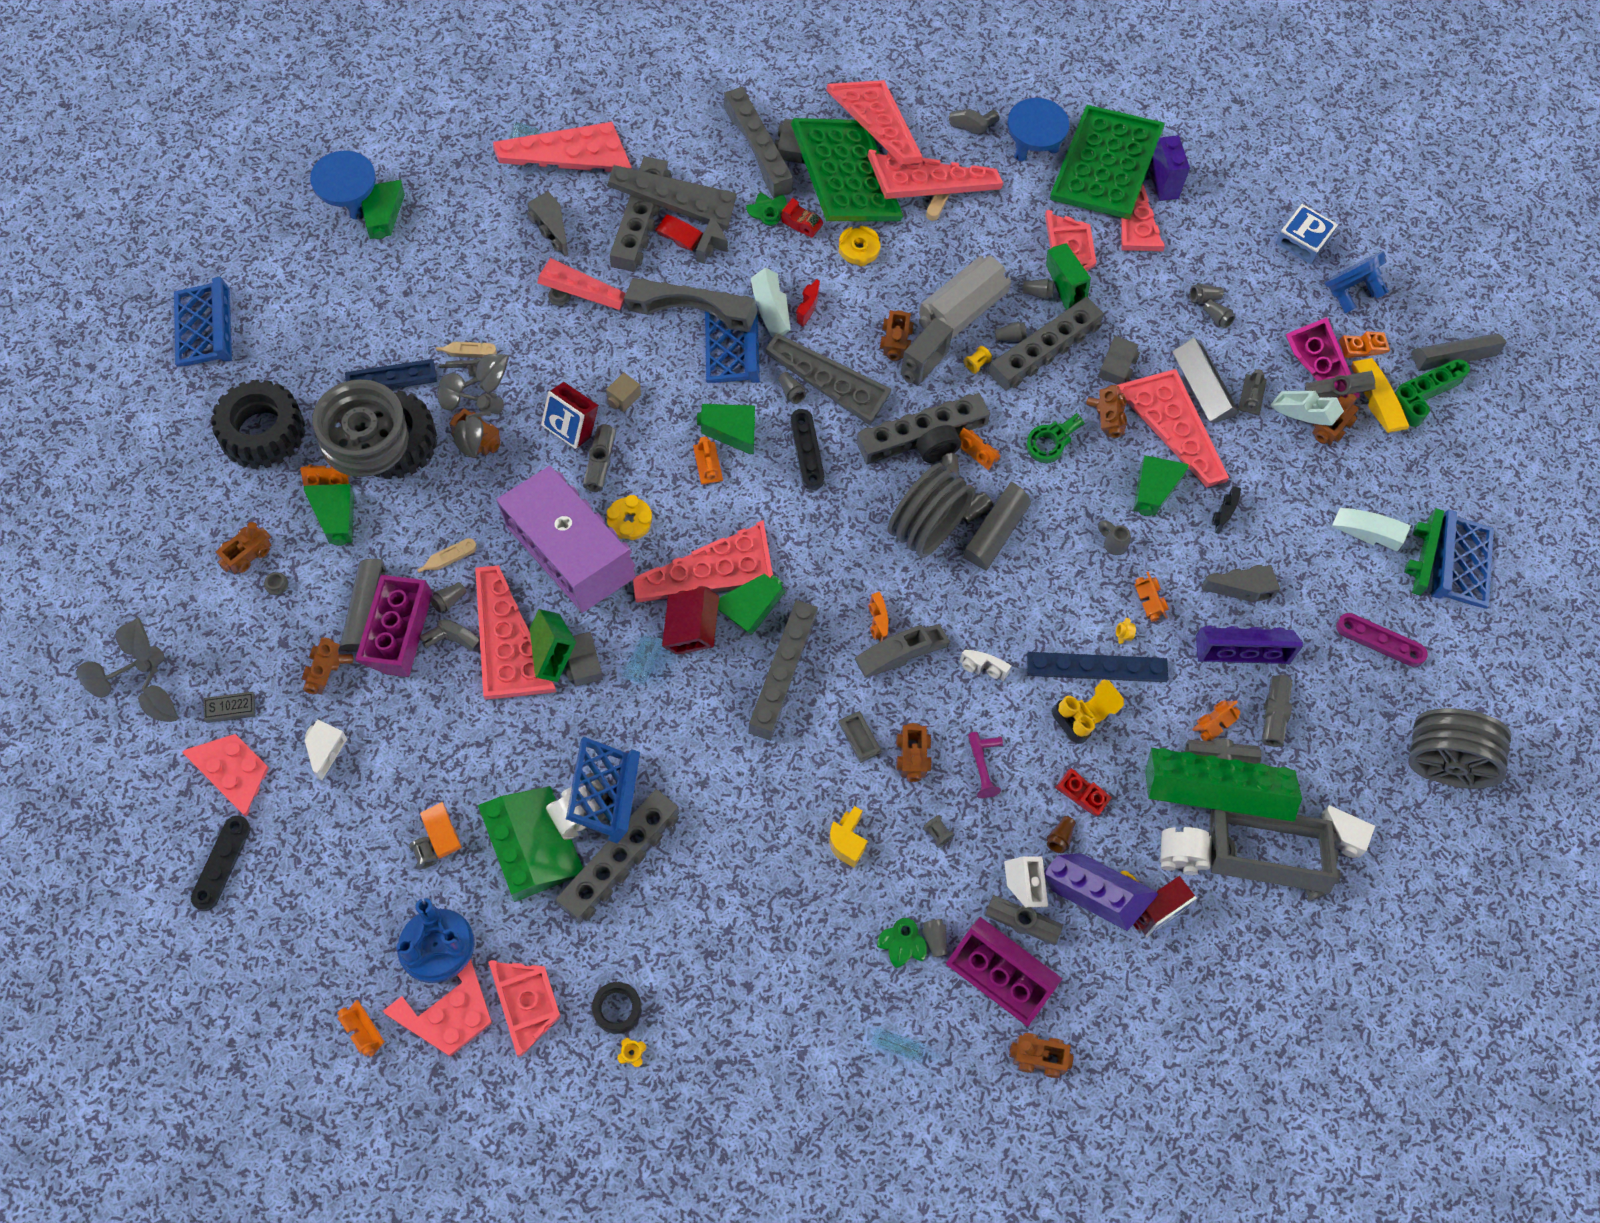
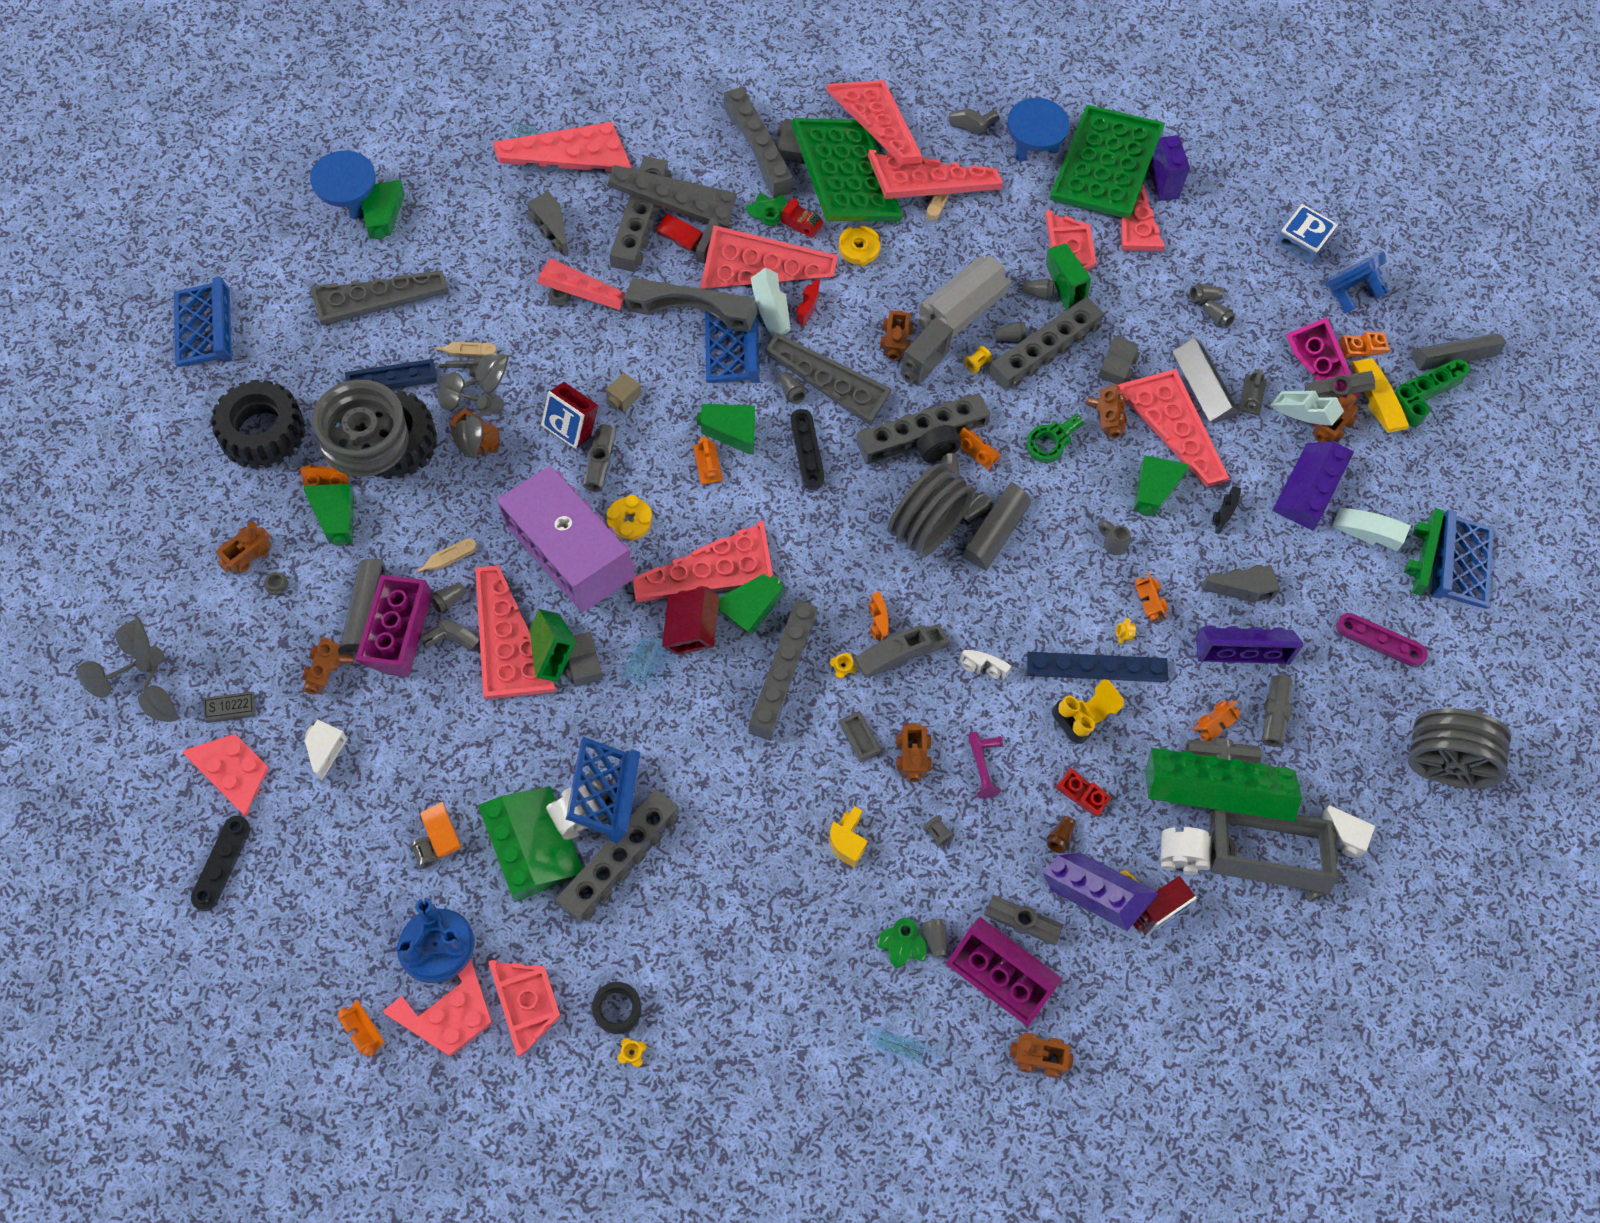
(356, 299): none -> dark grey wing
(738, 256): none -> coral wing
(846, 659): none -> yellow plate
(1027, 880): white slope -> none
(1313, 482): none -> dark purple slope

